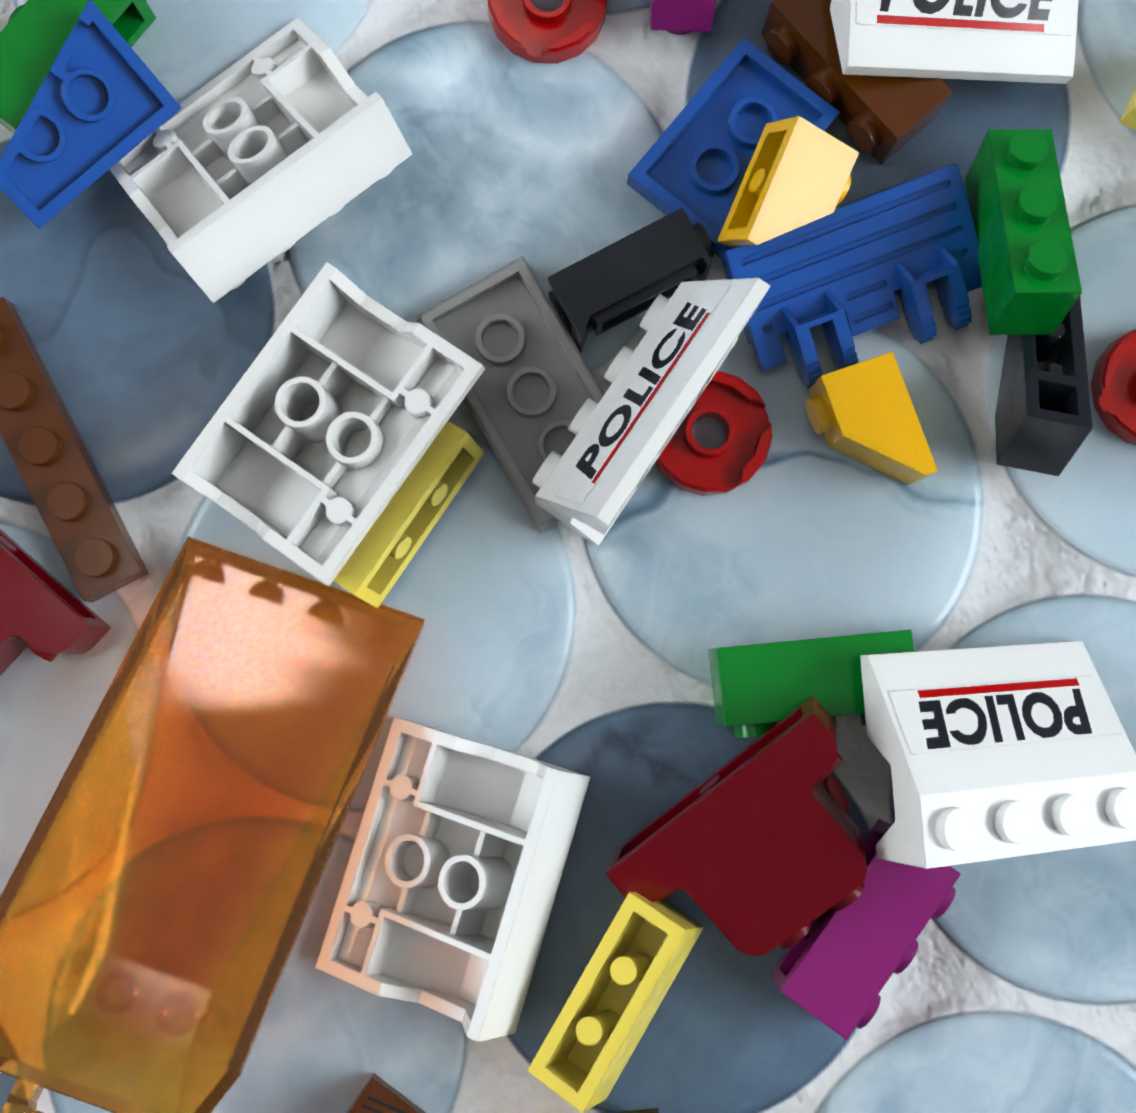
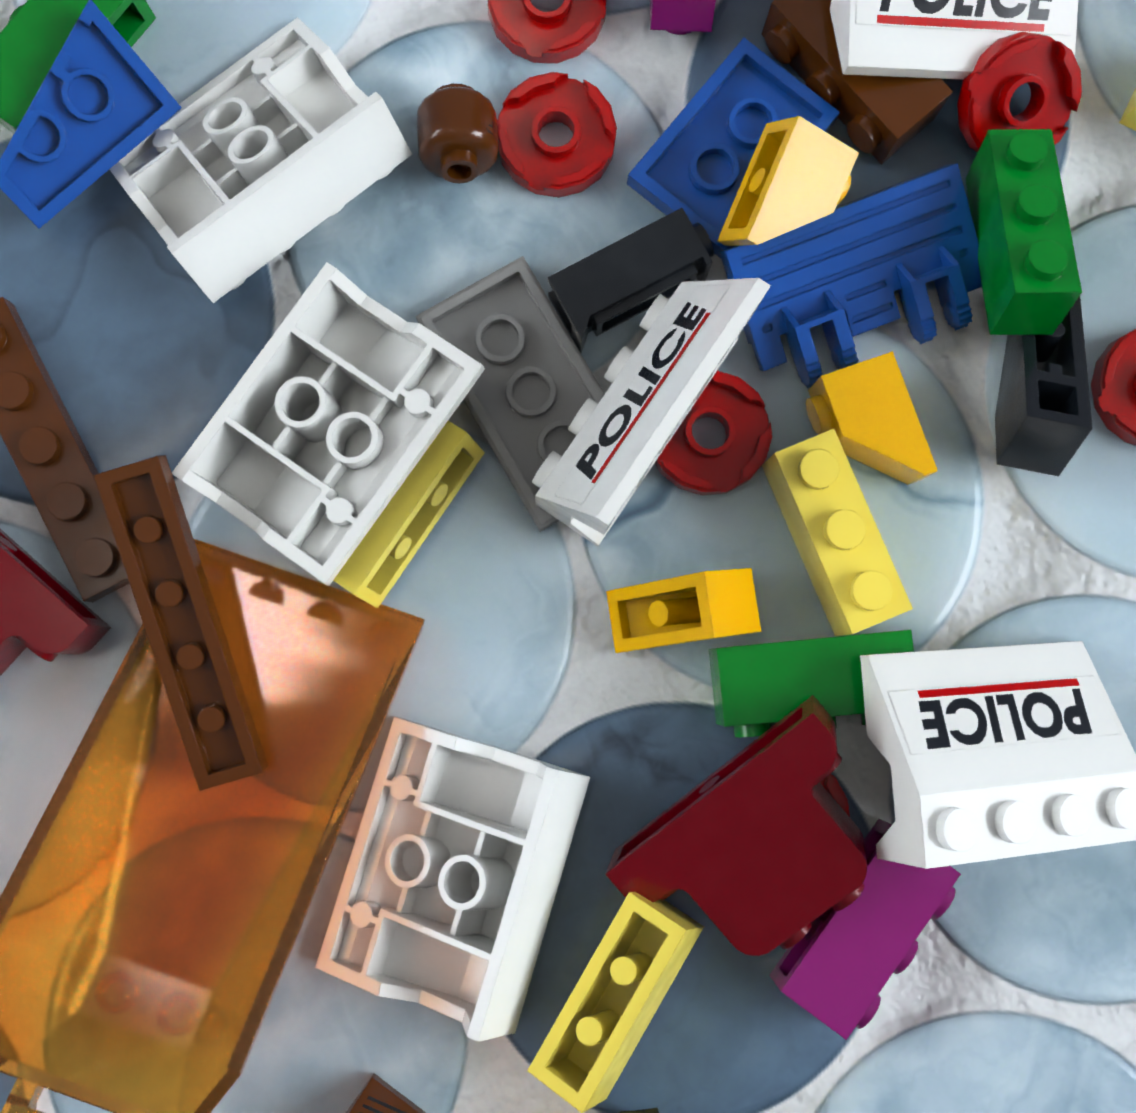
(181, 621): none -> reddish brown plate
(457, 132): none -> reddish brown head
(563, 168): none -> red tile
(684, 609): none -> yellow slope
(836, 534): none -> light yellow brick
(1006, 65): none -> red tile

